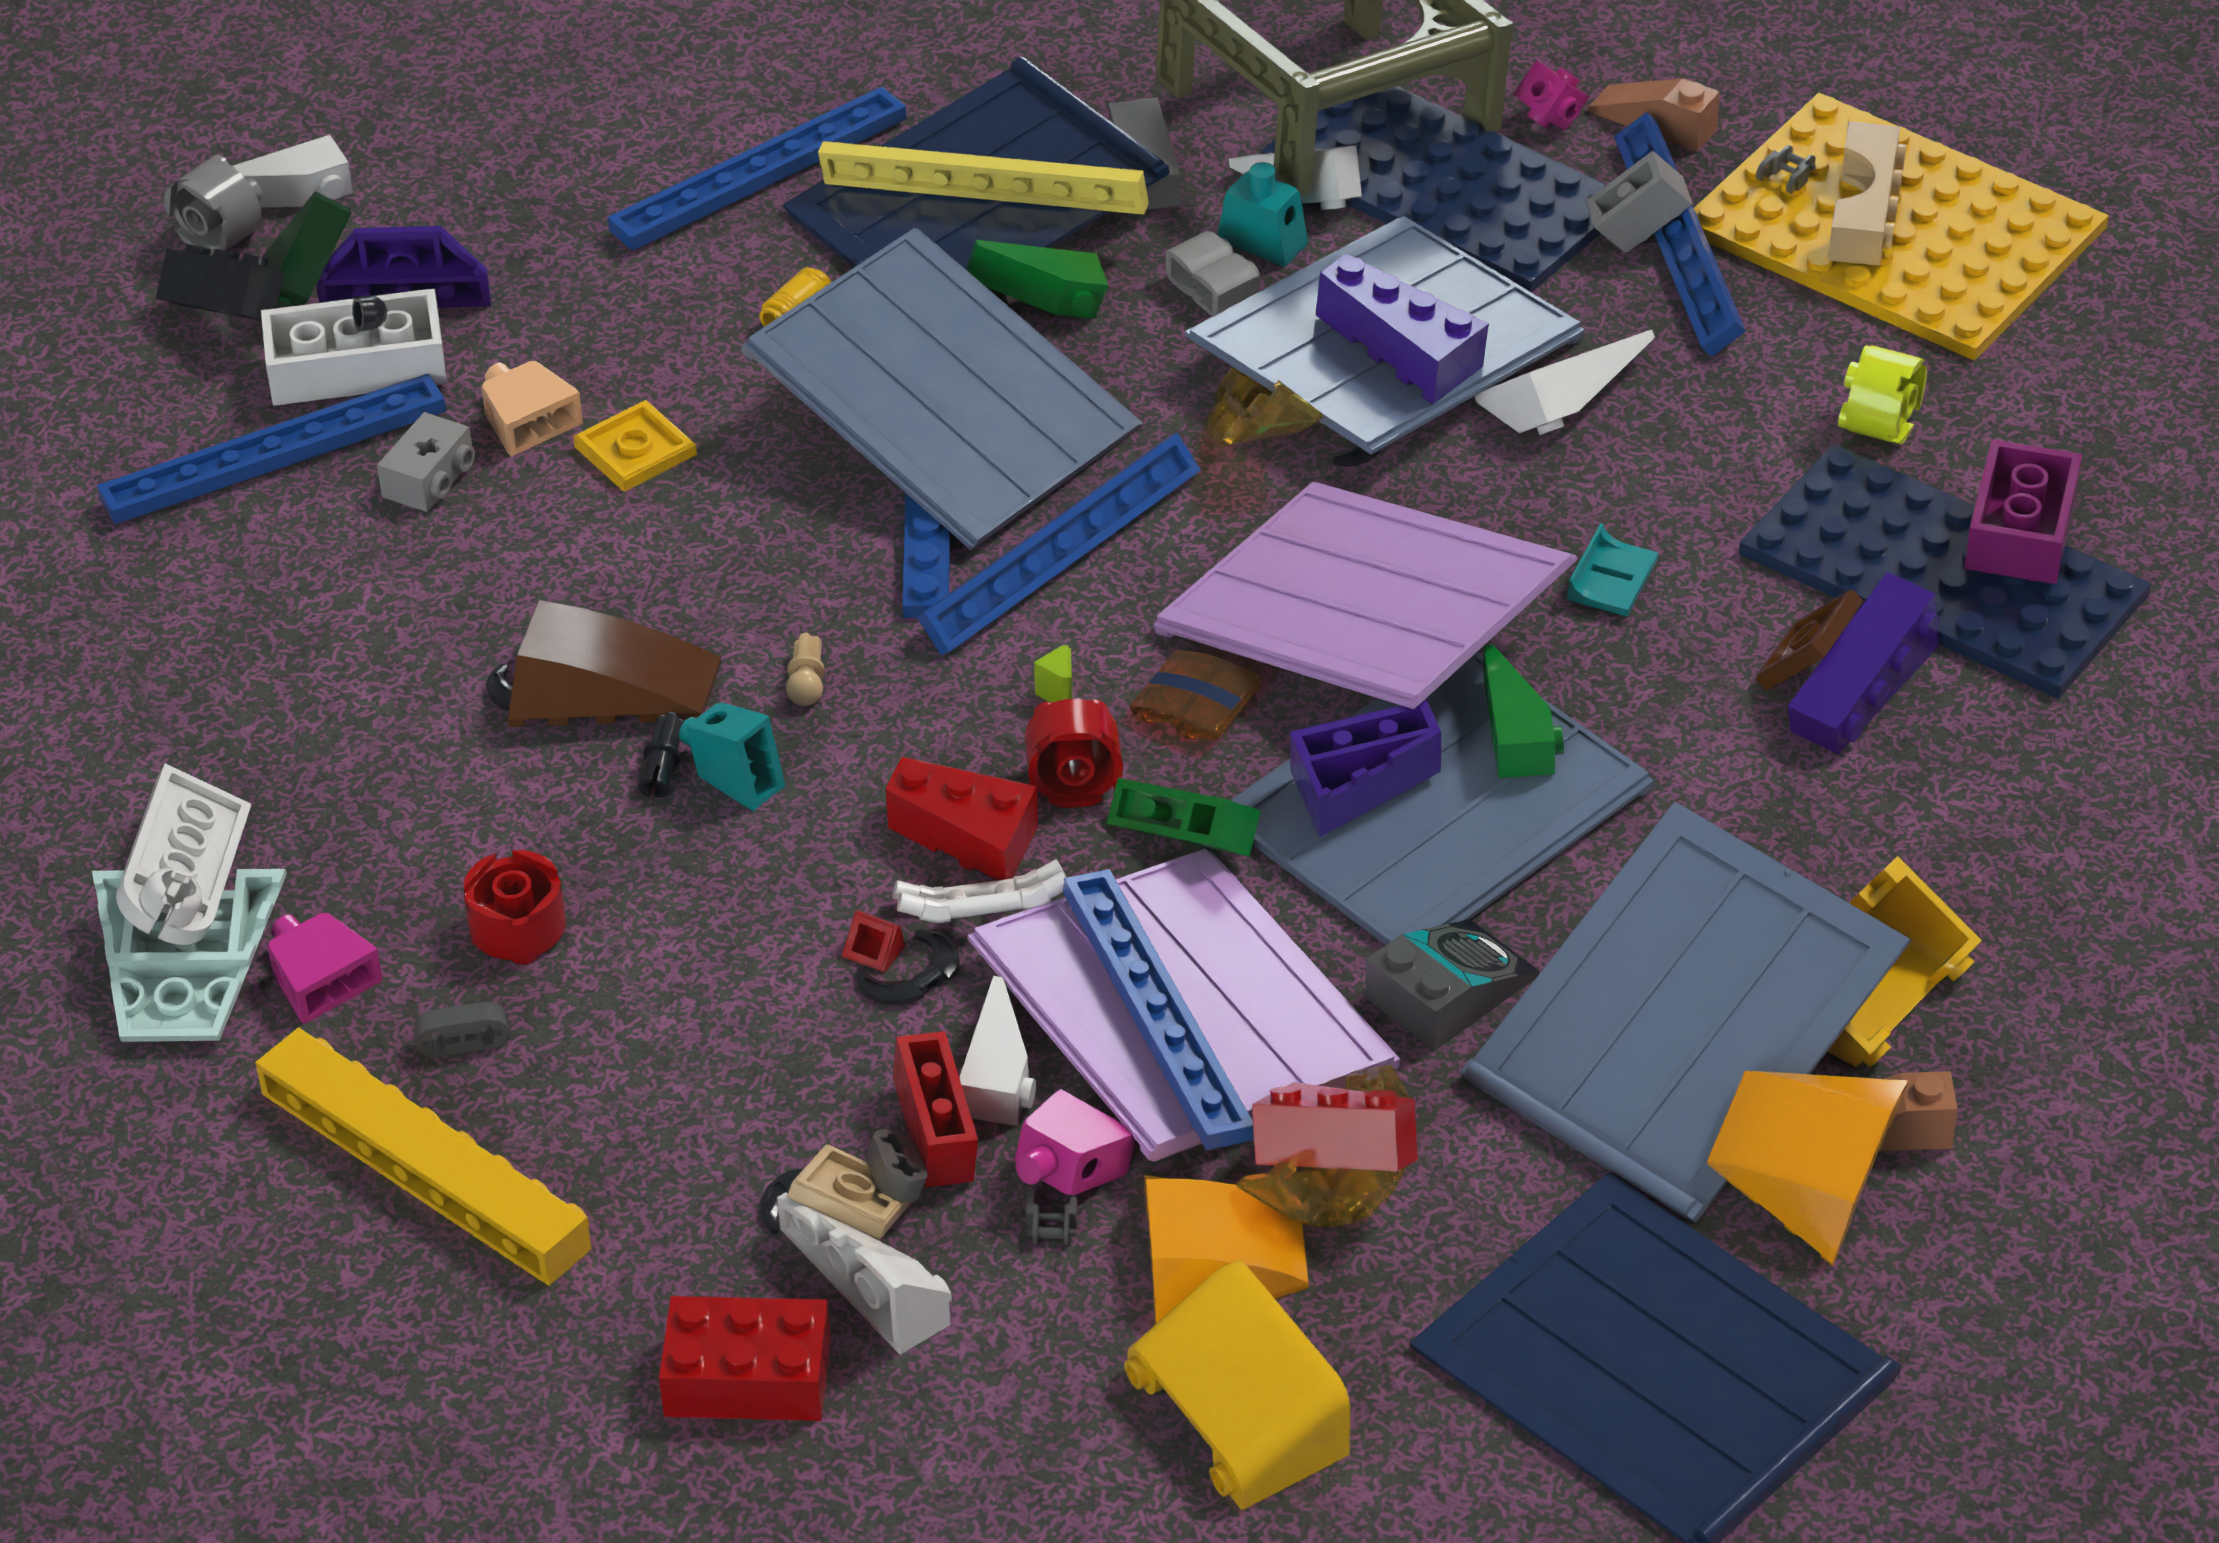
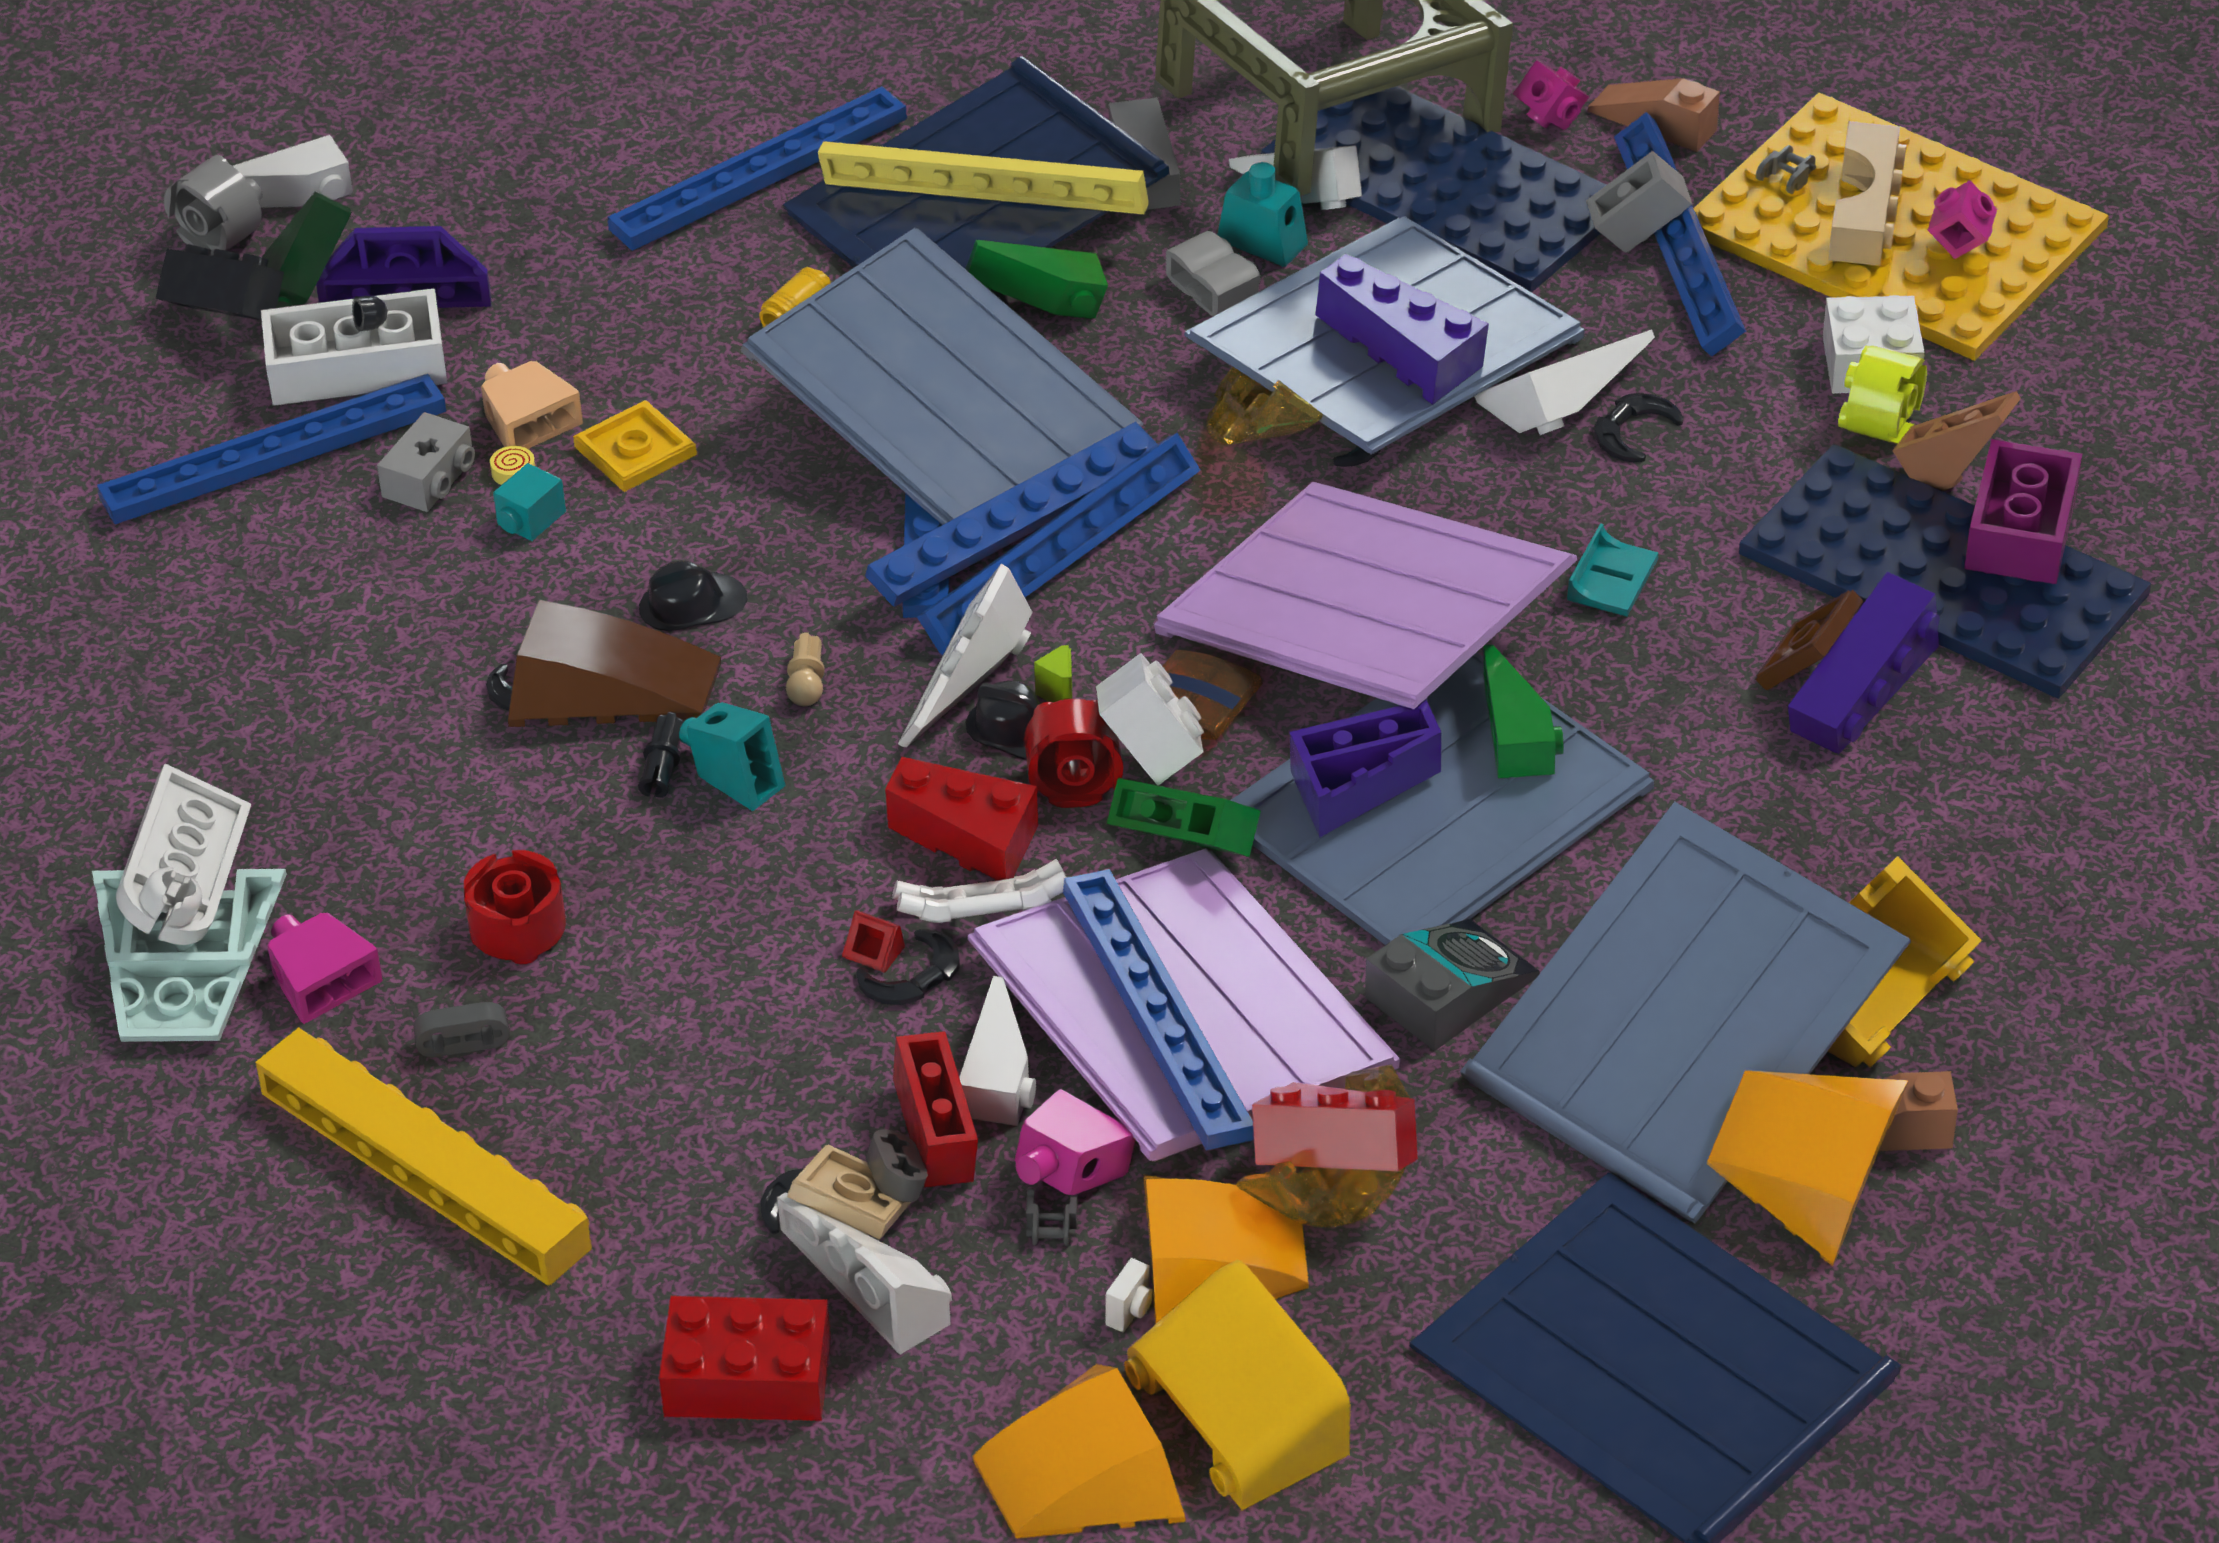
(508, 461): none -> light yellow tile
(529, 502): none -> teal brick
(690, 596): none -> black piece
(980, 644): none -> white wedge
(1002, 716): none -> black piece
(1004, 517): none -> blue plate
(1080, 1462): none -> light orange wedge
(1128, 1295): none -> white plate
(1150, 718): none -> white brick
(1608, 427): none -> black piece
(1863, 321): none -> white brick
(1945, 446): none -> nougat slope
(1962, 218): none -> dark pink brick

